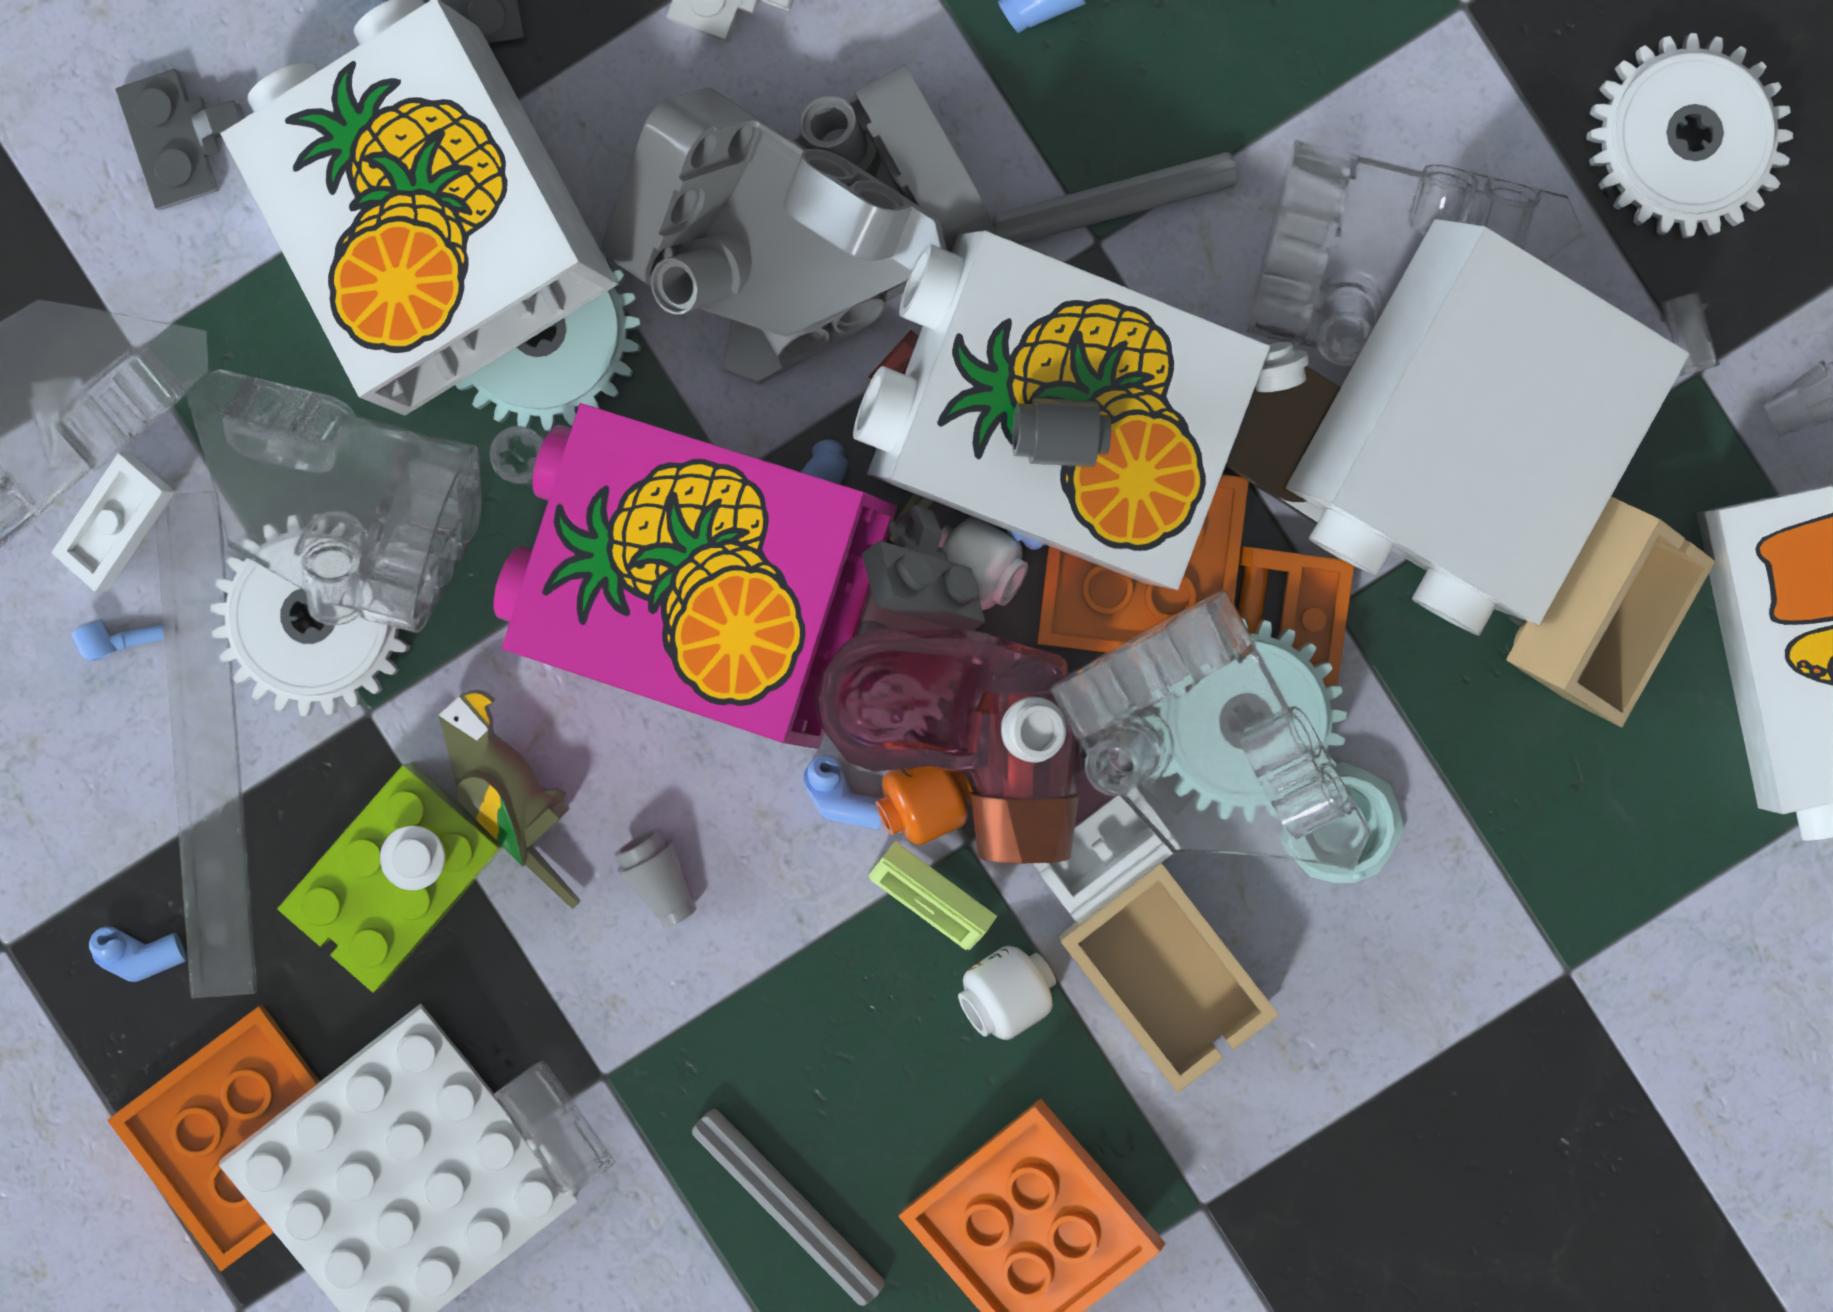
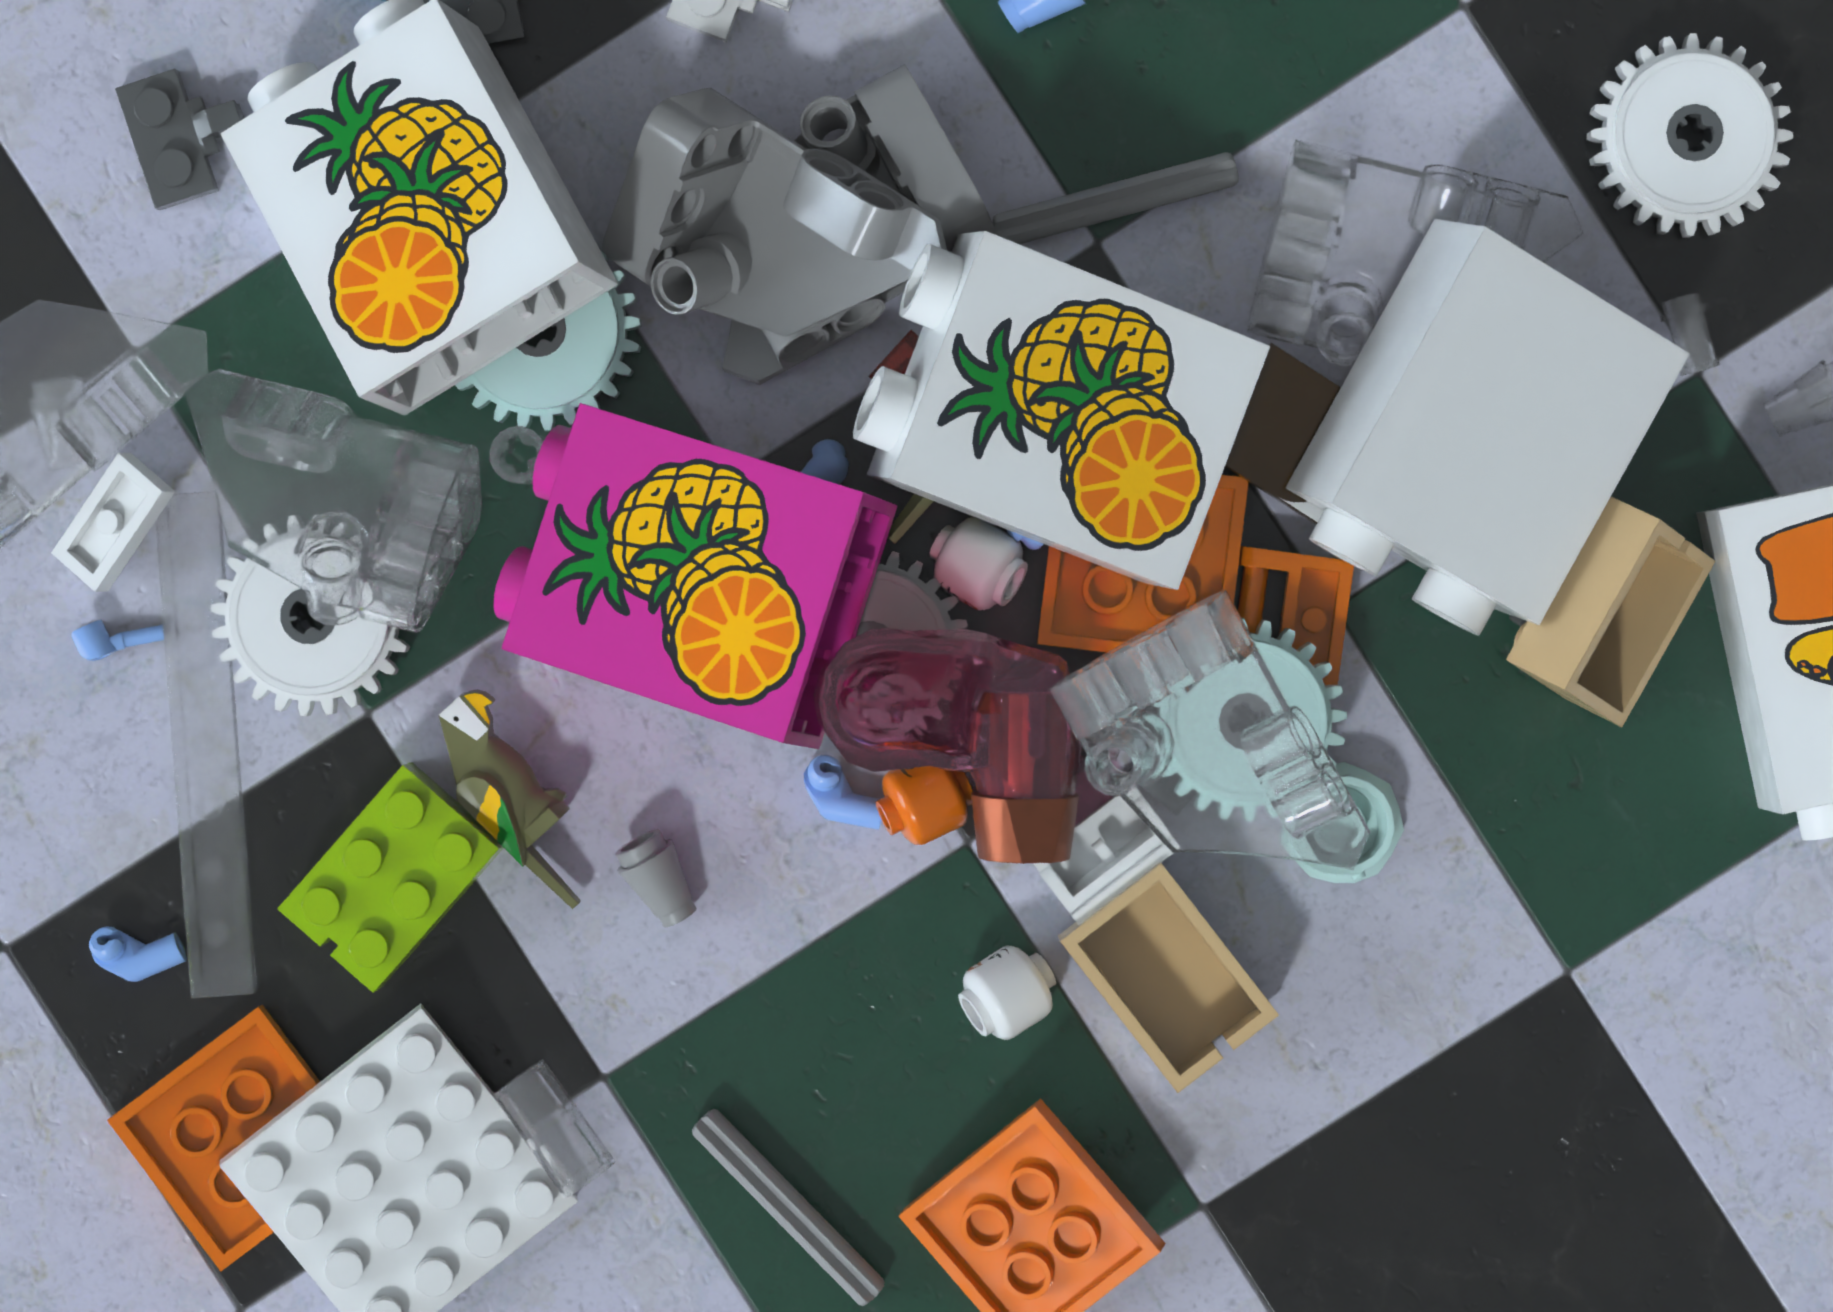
(412, 857): white plate -> none
(916, 577): dark grey hinge -> none
(932, 896): yellowish green tile -> none
(1033, 729): white plate -> none
(1060, 432): dark grey brick -> none
(1282, 368): white plate -> none

